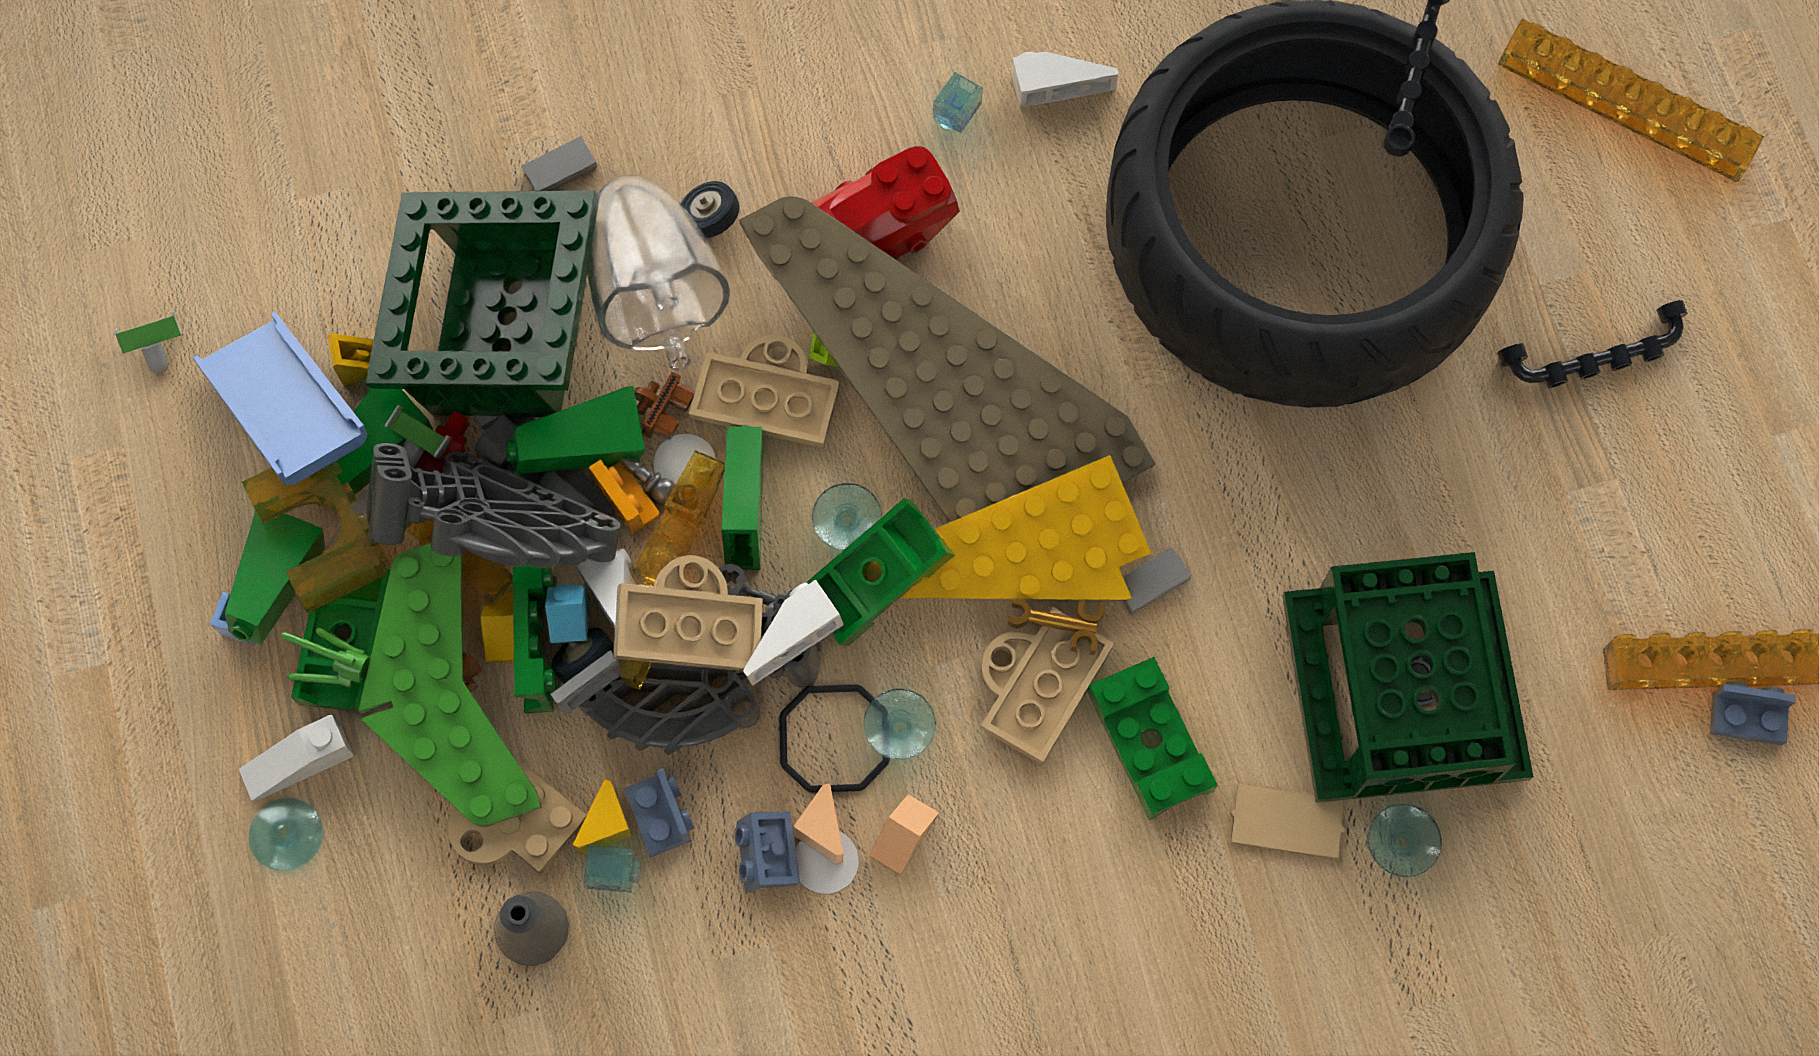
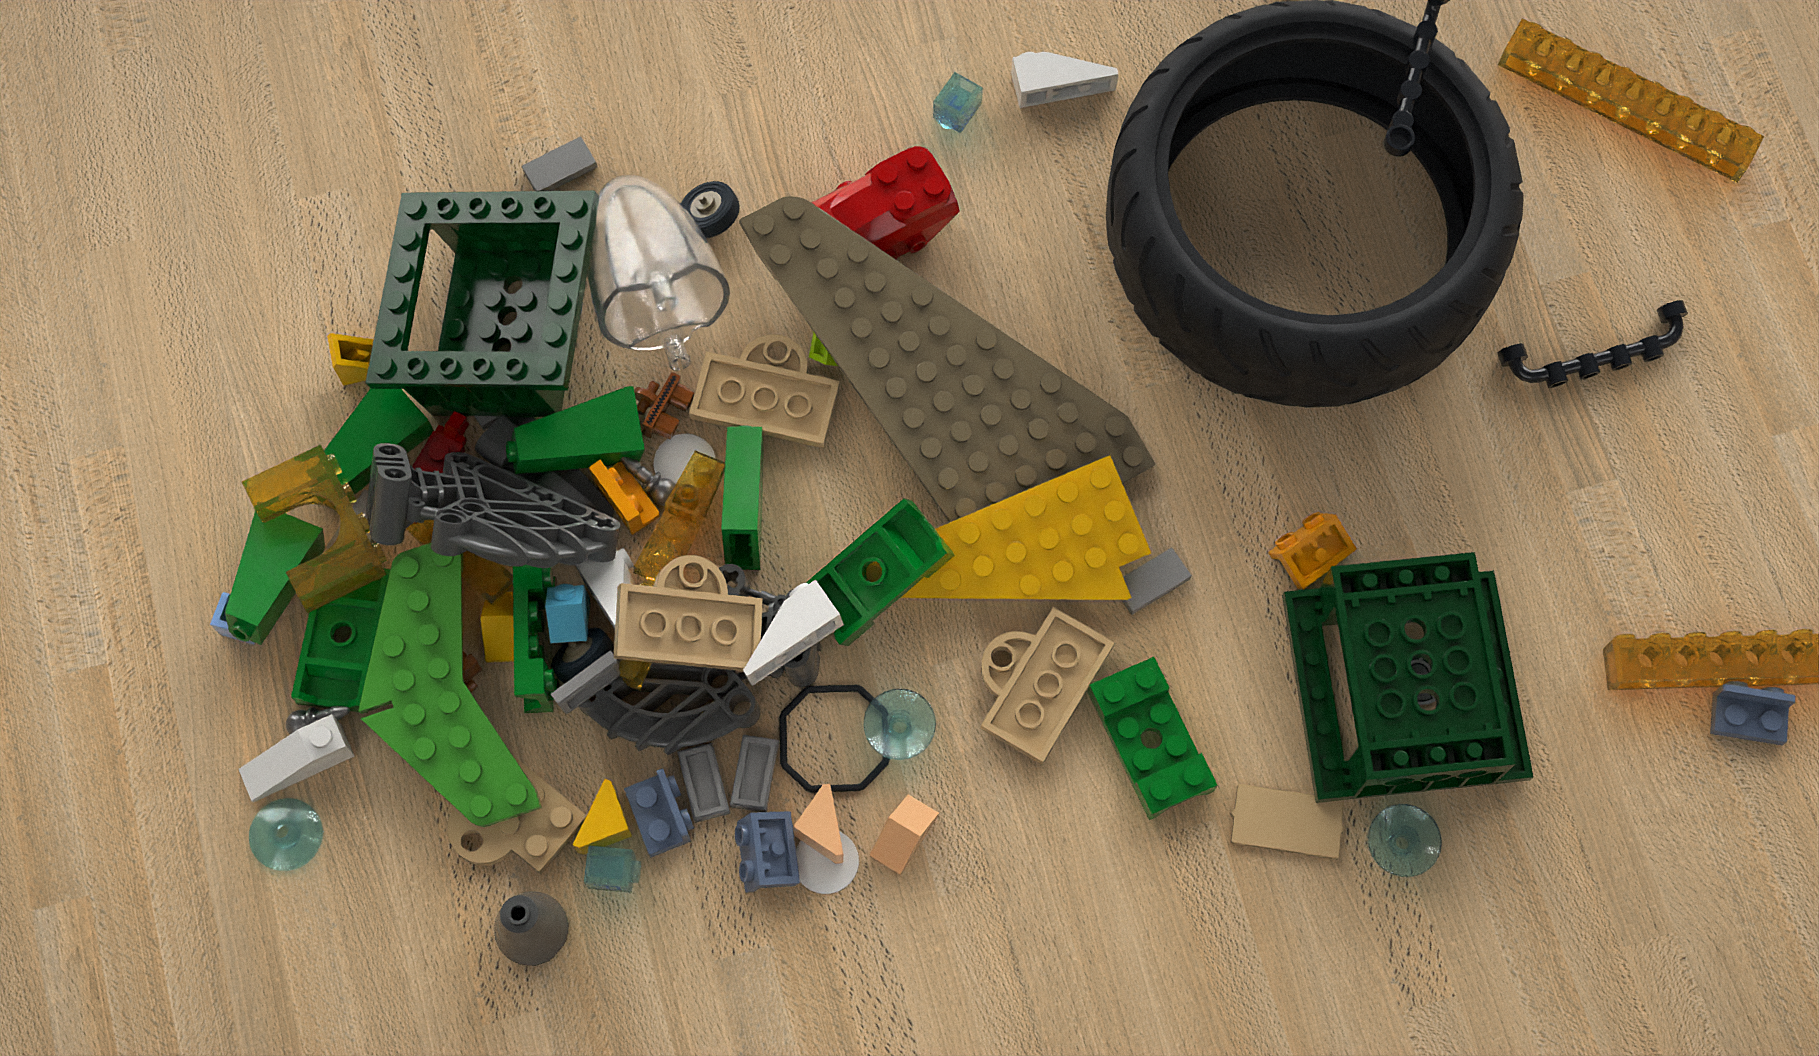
(149, 339): bright green piece -> none
(283, 401): ladder -> none
(303, 718): none -> flat silver bar
(350, 664): bright green plant -> none
(418, 436): bright green piece -> none
(703, 782): none -> light grey tile
(754, 773): none -> light grey tile
(844, 501): clear light blue dish -> none
(1084, 625): pearl gold bar -> none
(1313, 548): none -> light orange bracket

